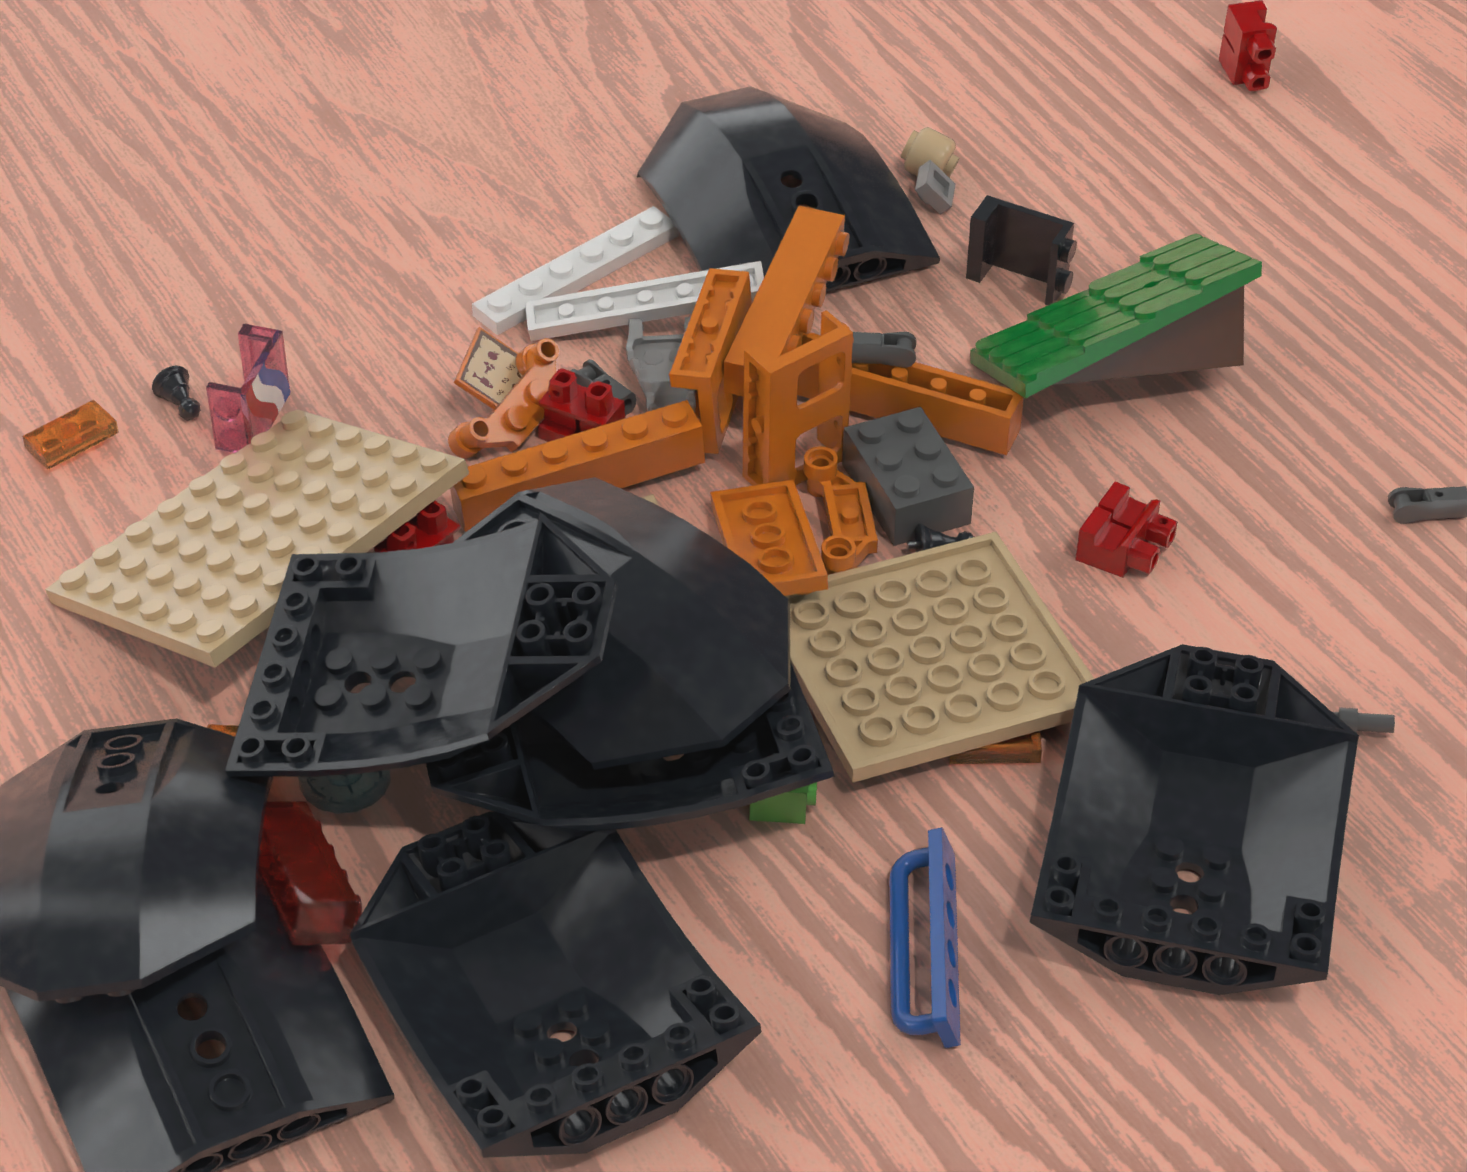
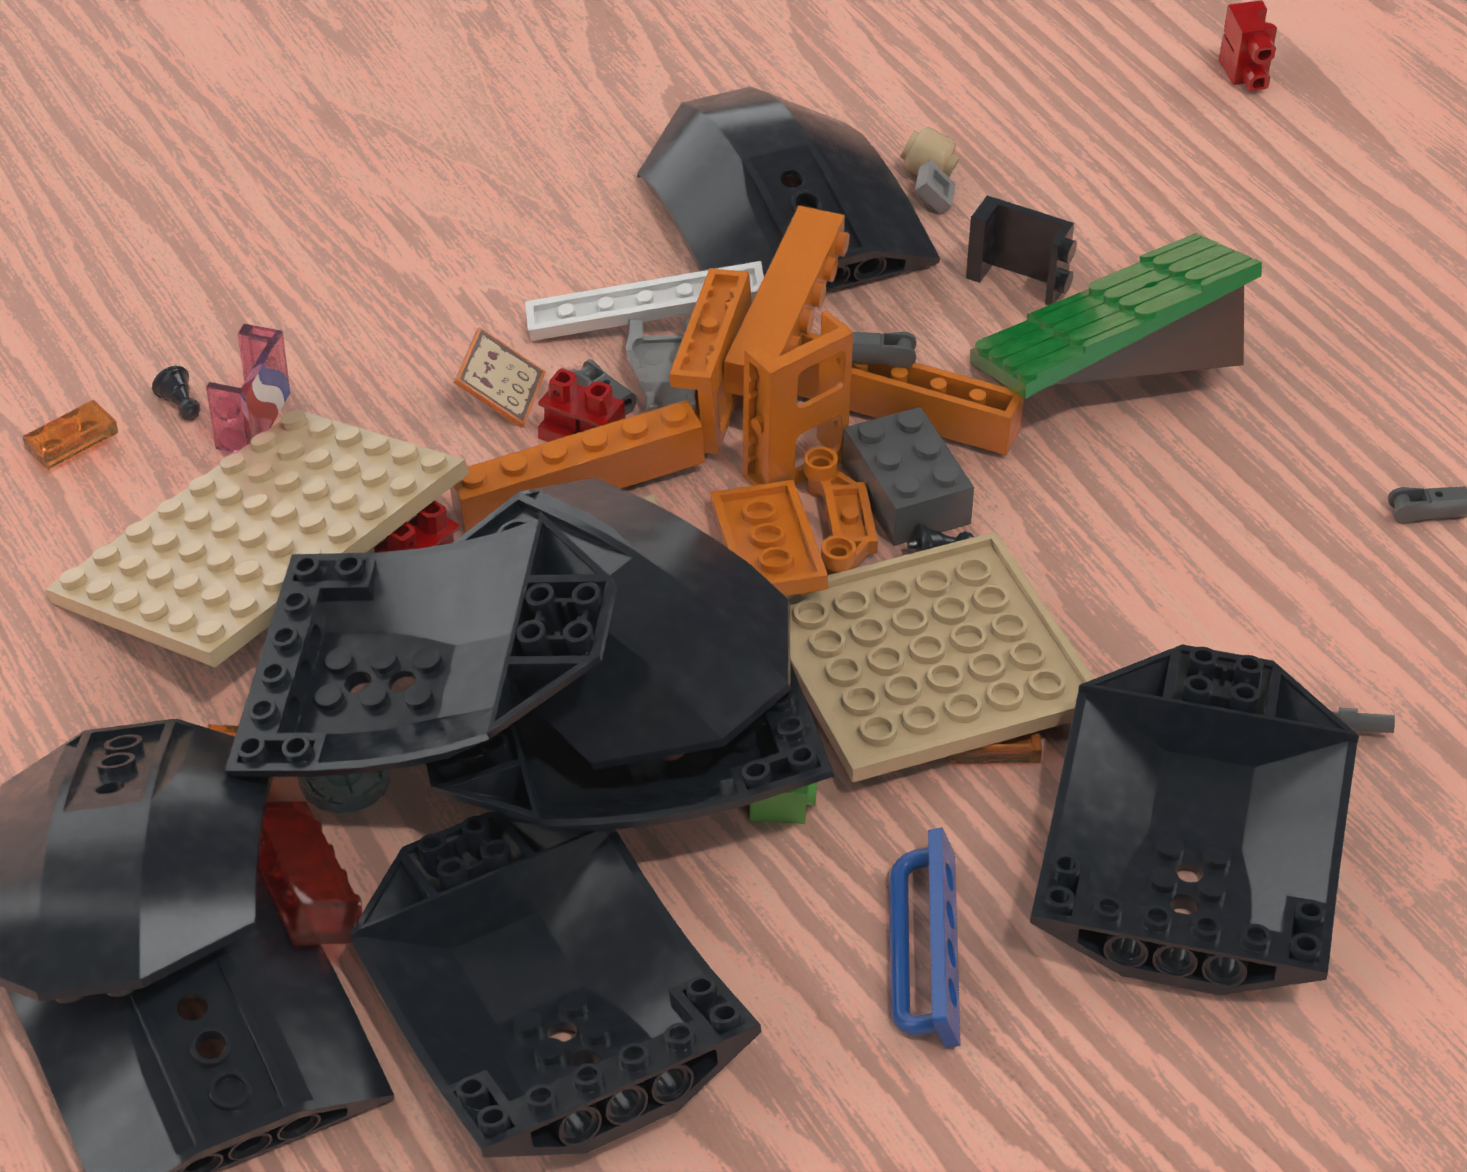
(519, 409): orange plate -> none
(576, 268): white plate -> none
(1120, 531): red hips -> none

